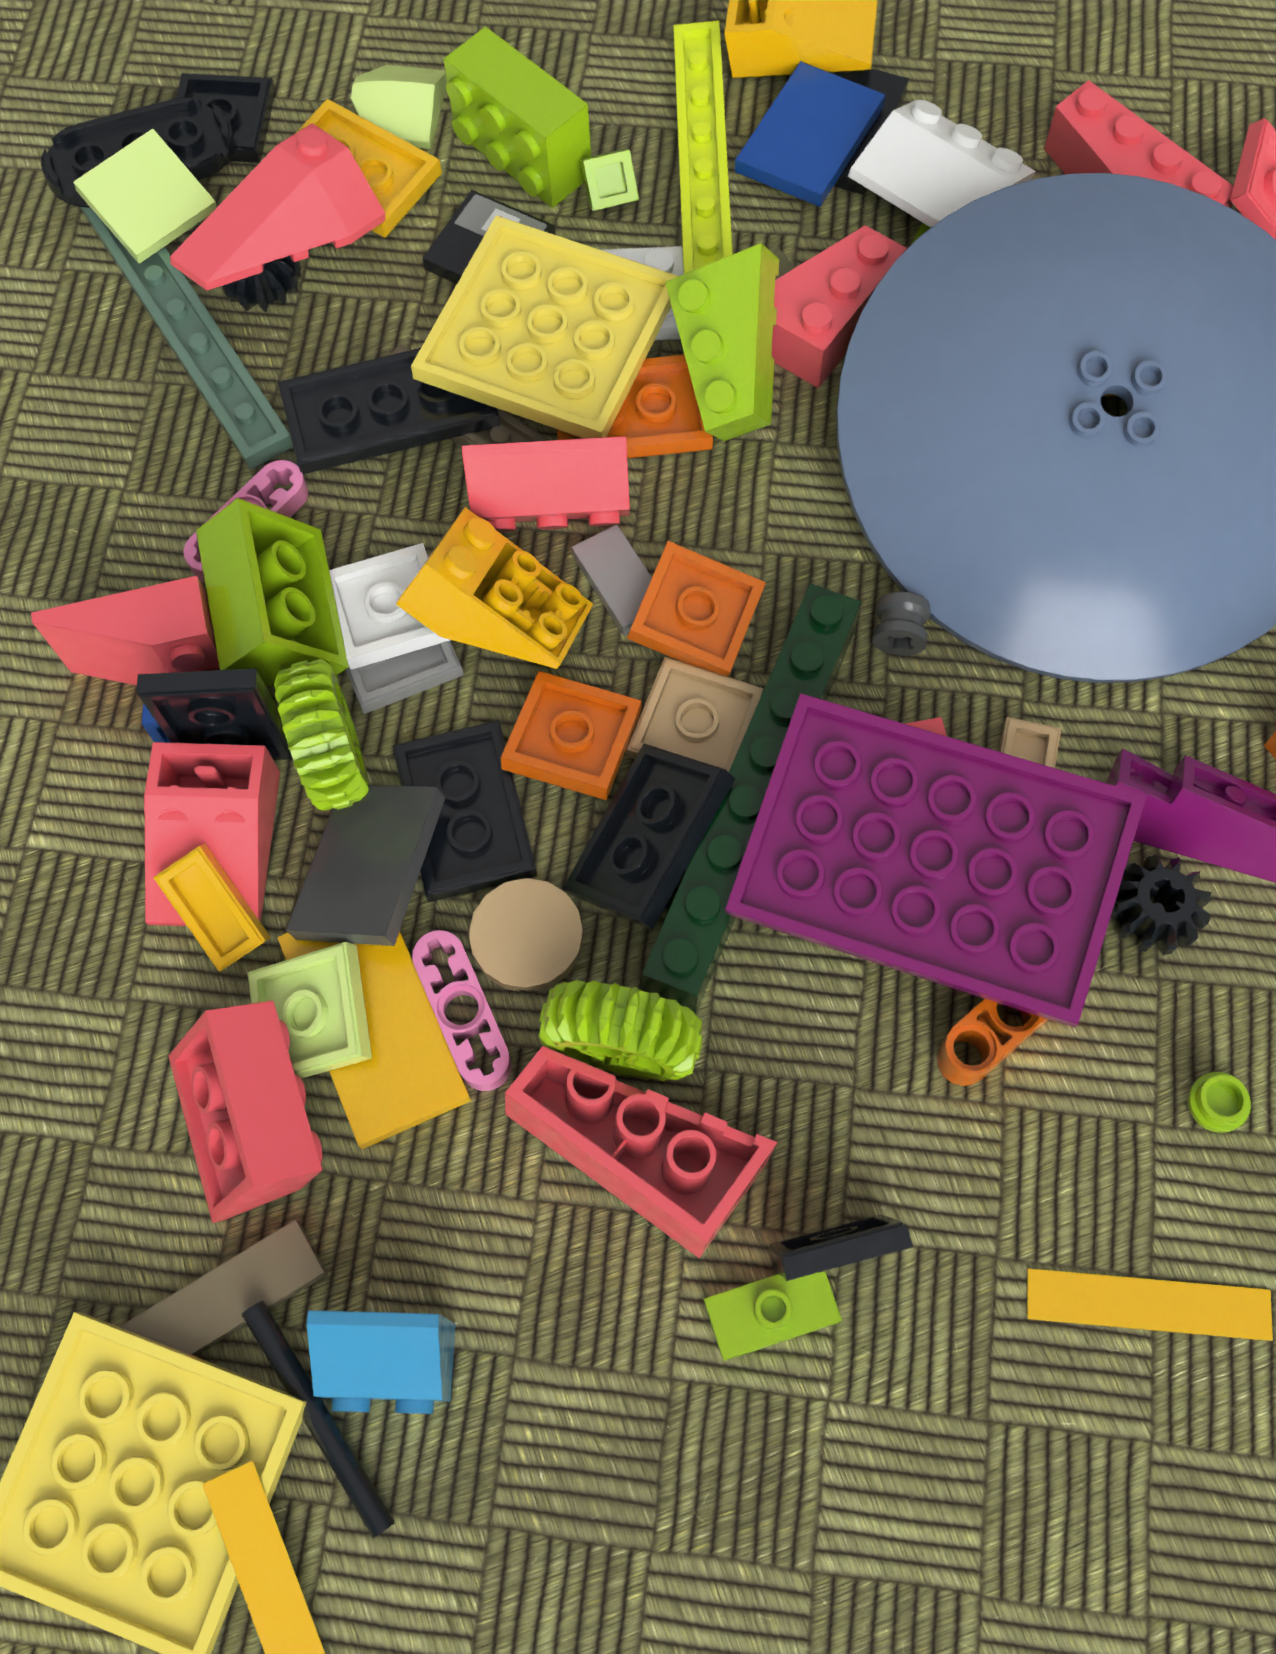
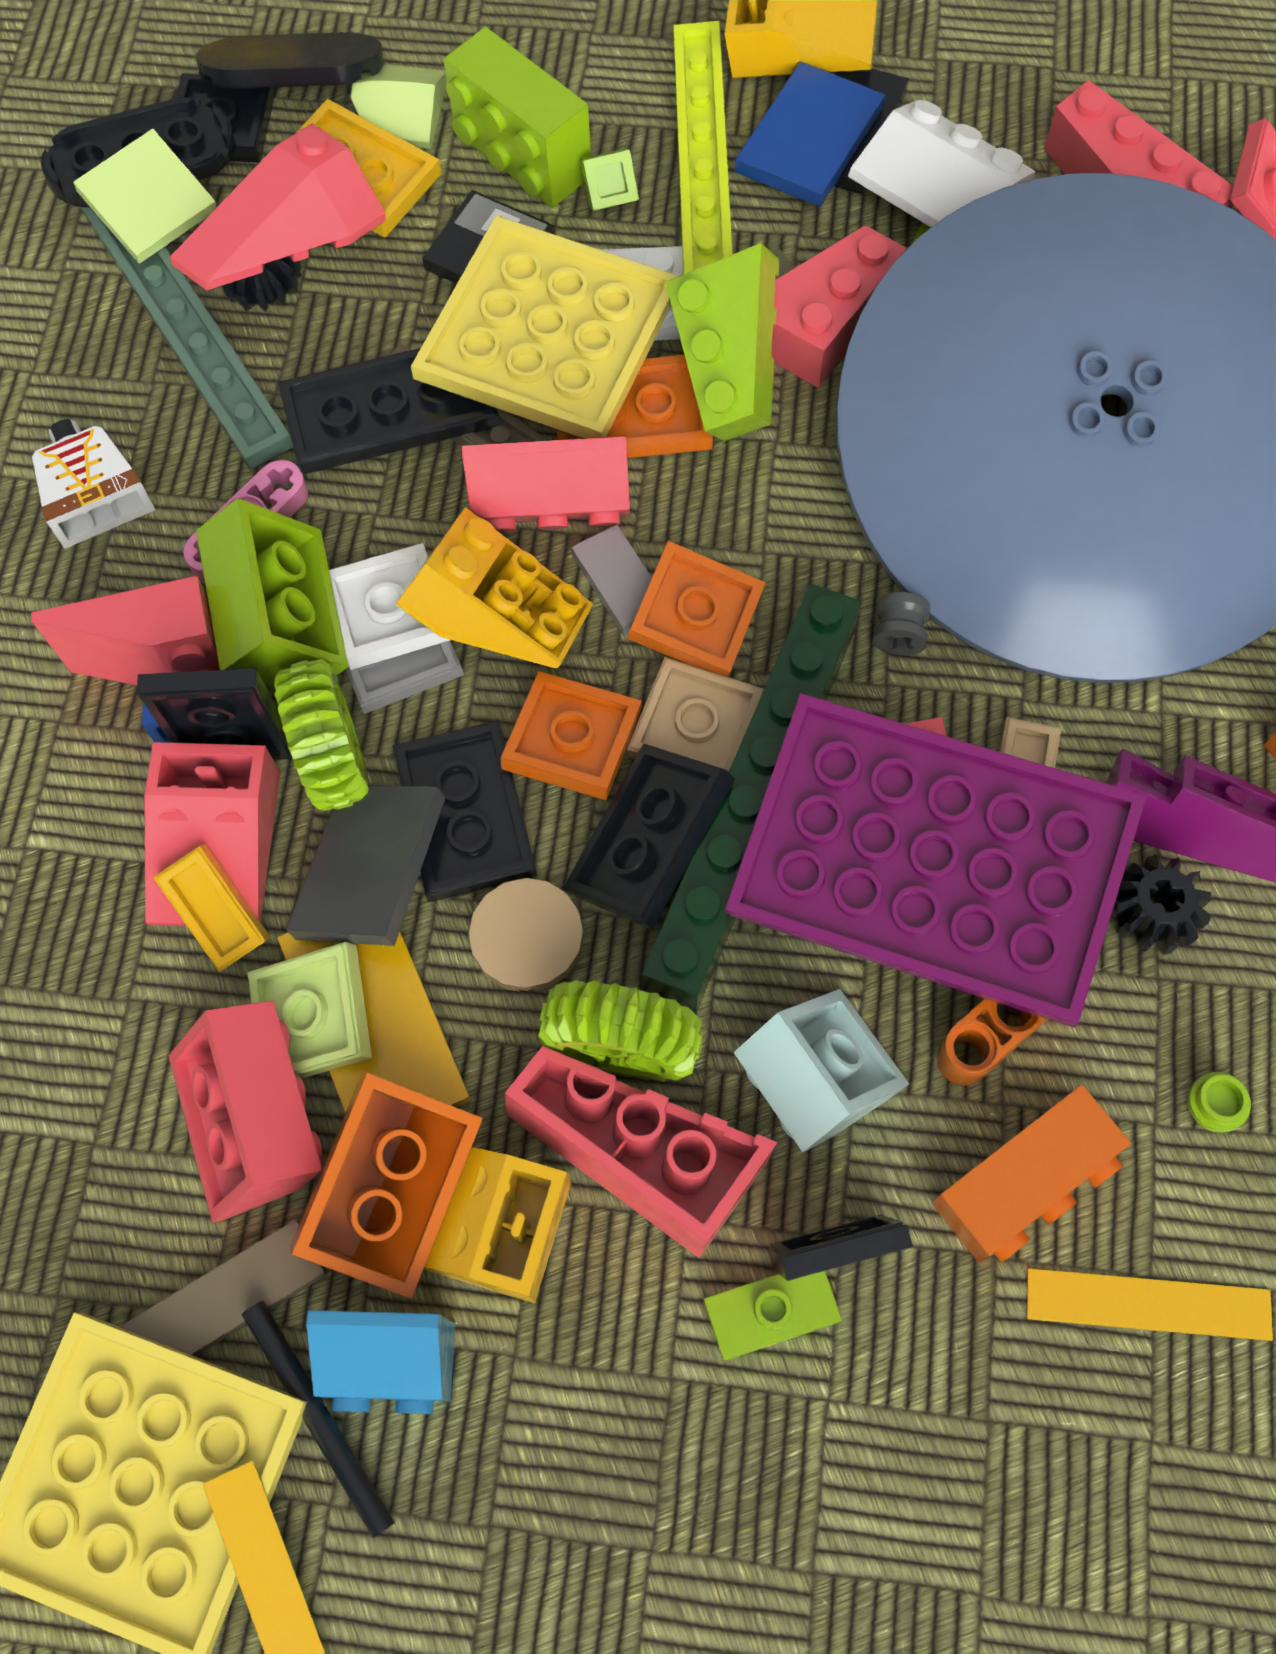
(86, 484): none -> white torso
(289, 60): none -> black tile
(385, 1185): none -> orange slope
(432, 979): bright pink beam -> none
(500, 1224): none -> yellow slope
(819, 1068): none -> light aqua slope
(1033, 1176): none -> orange brick

